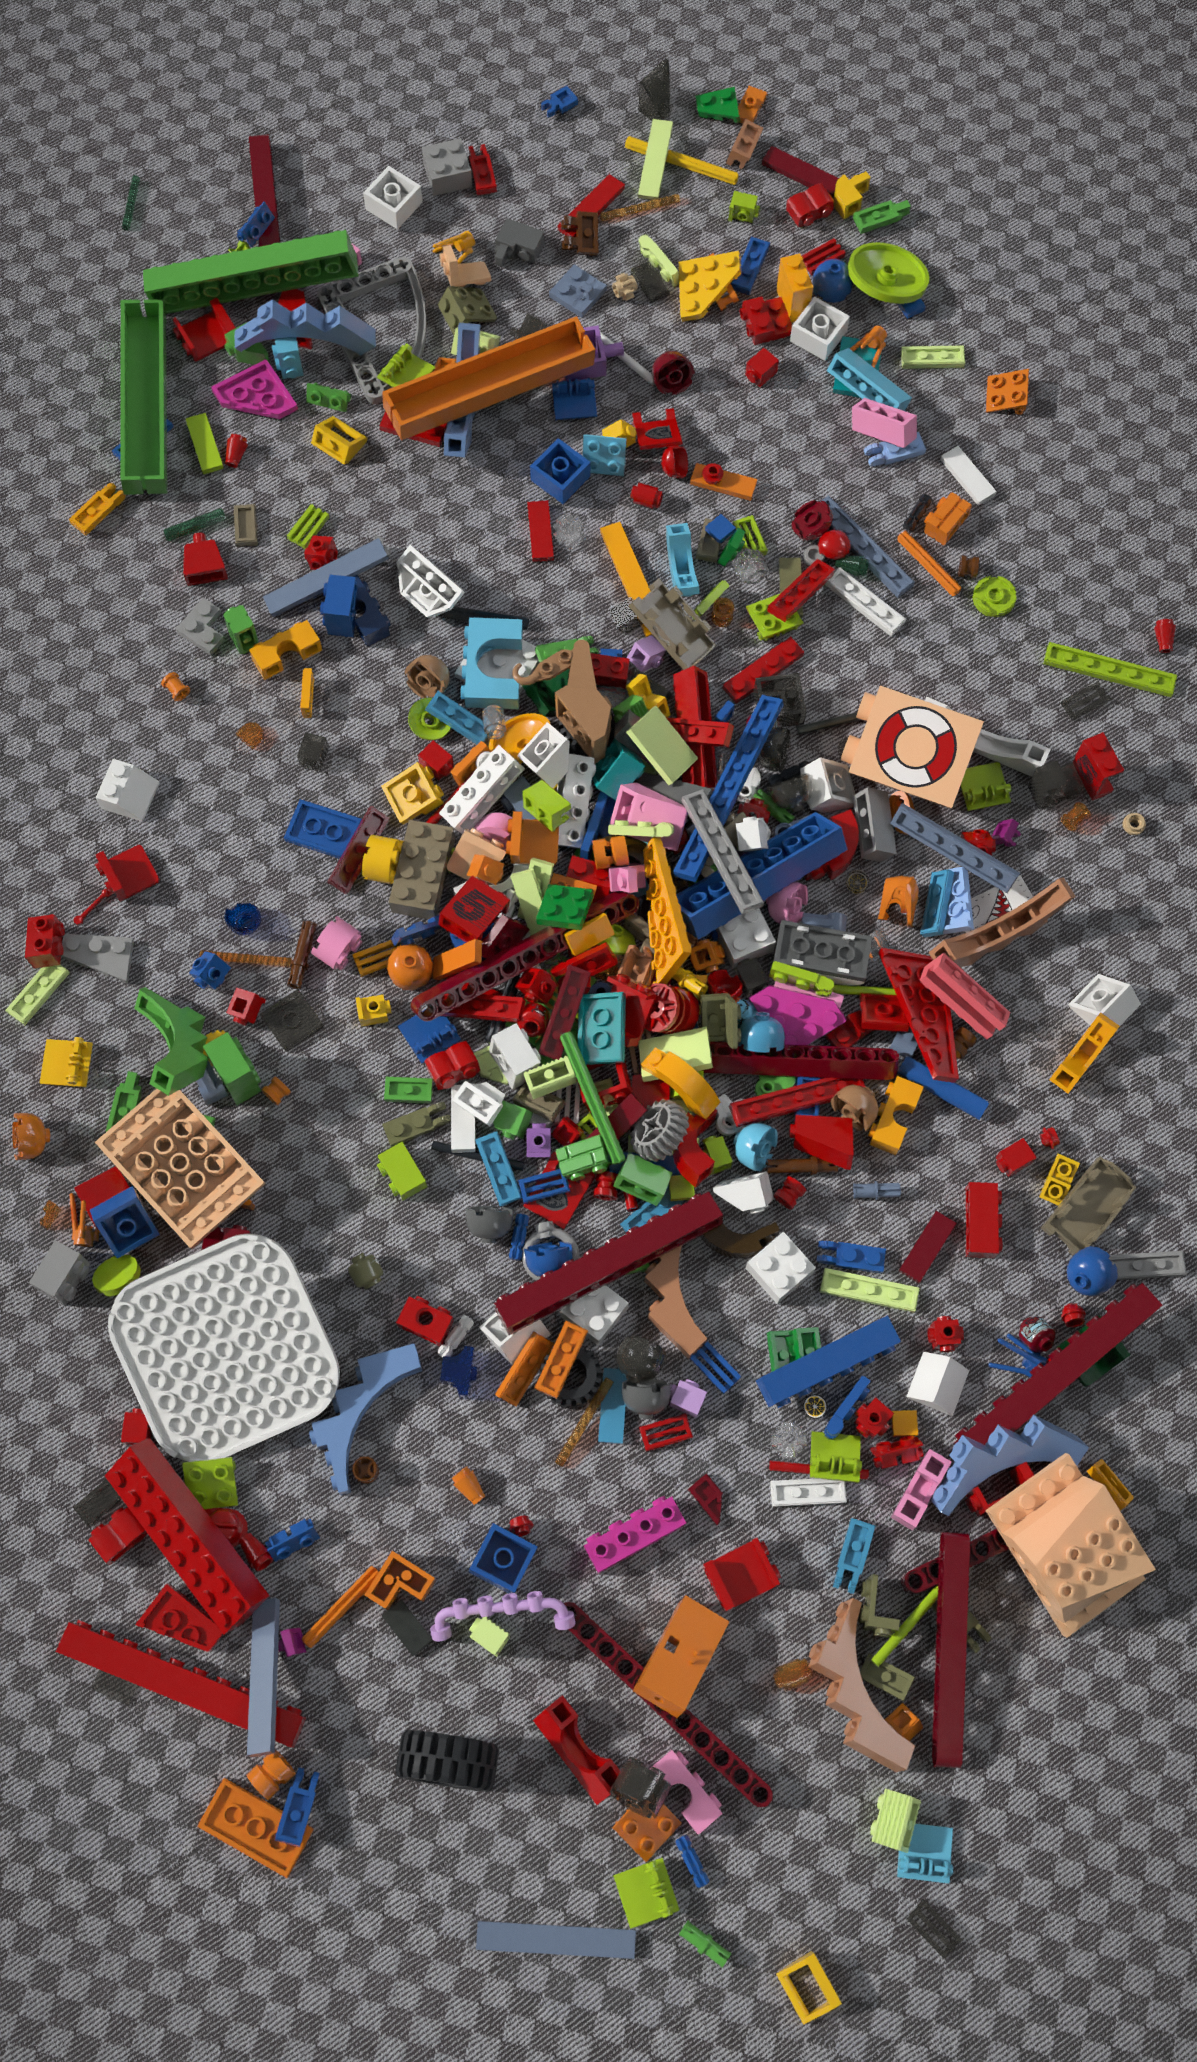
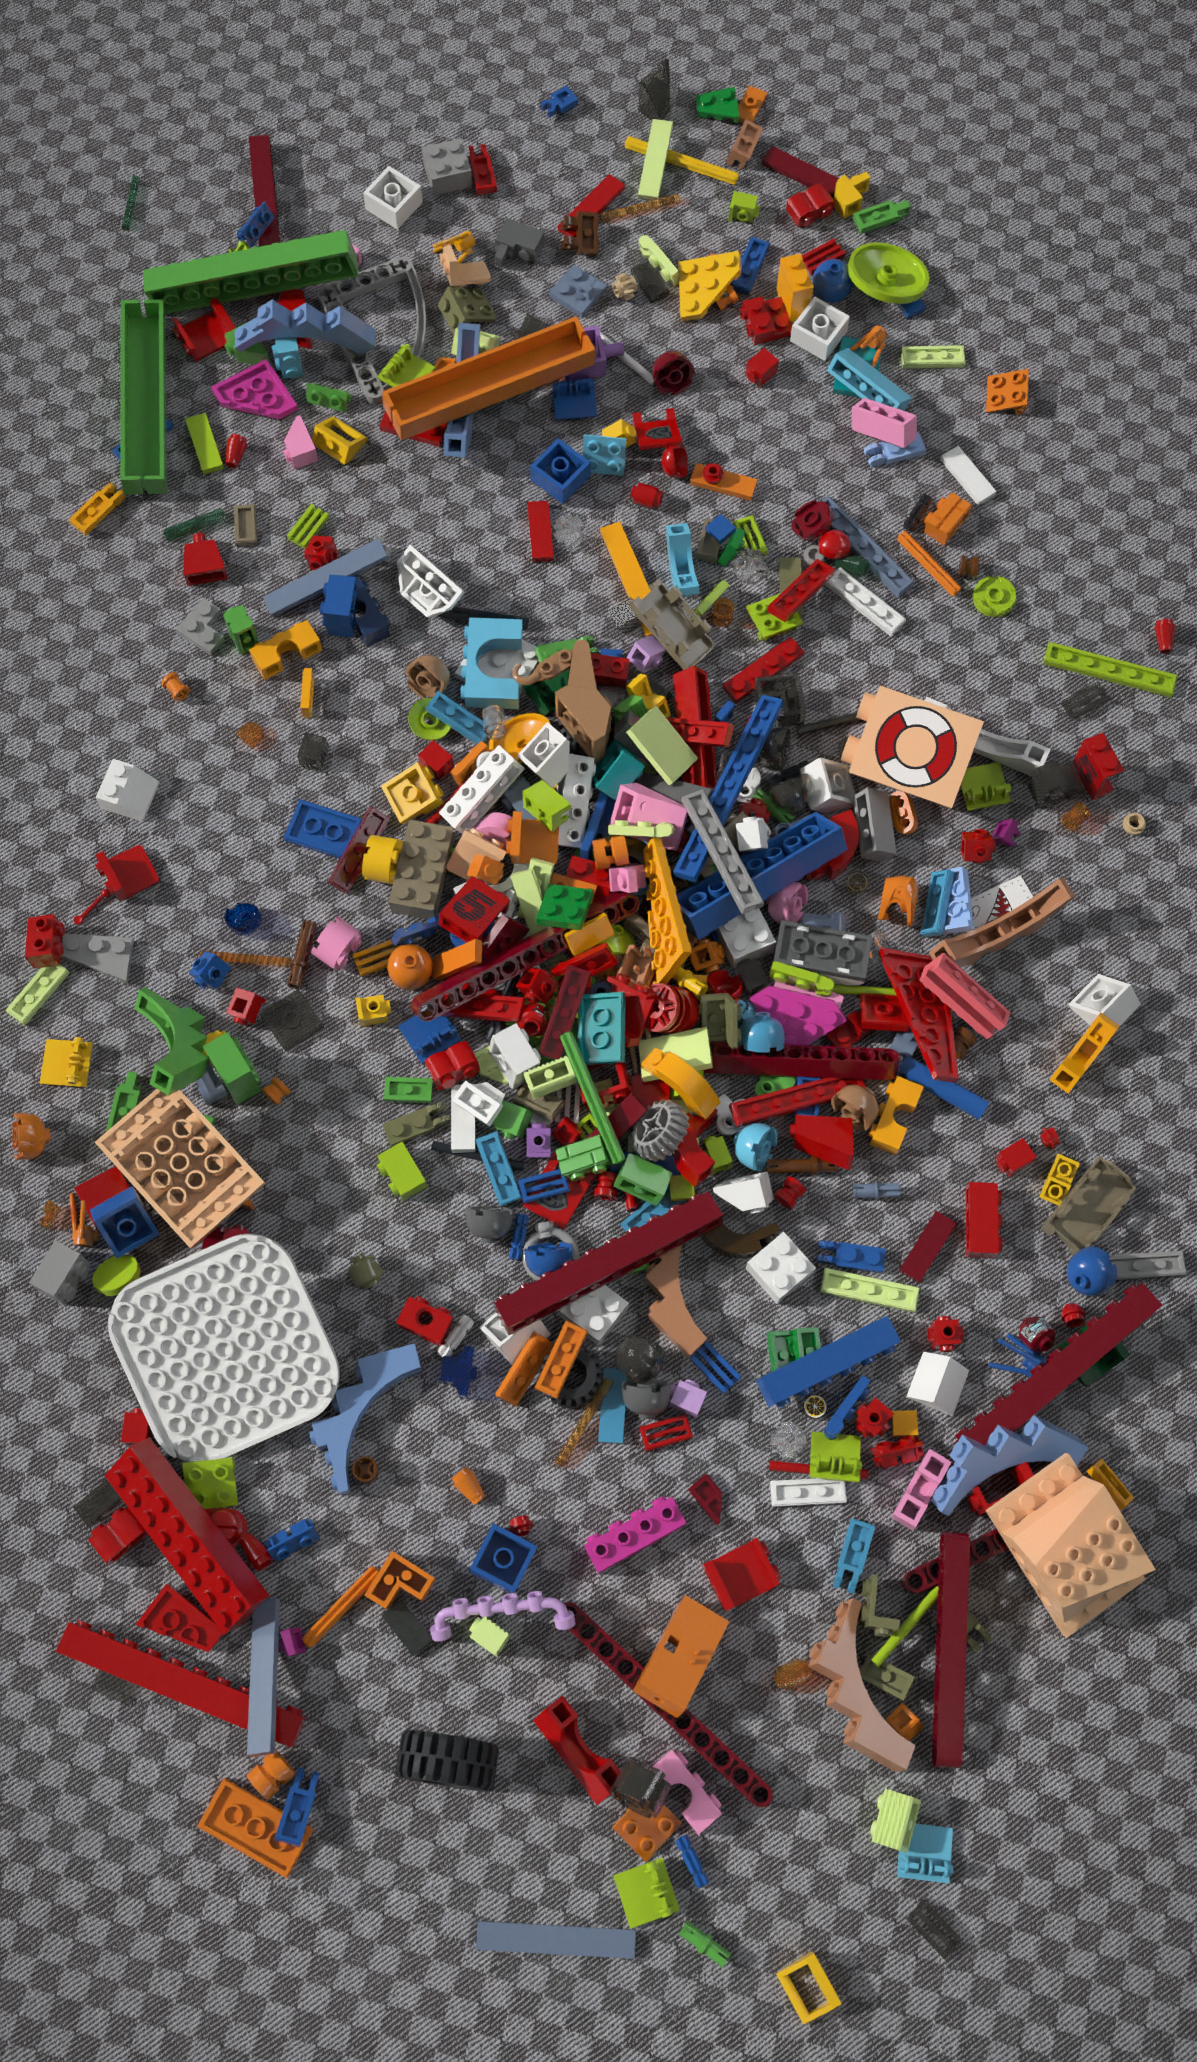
(299, 446): none -> bright pink slope
(955, 848): sand blue tile -> none

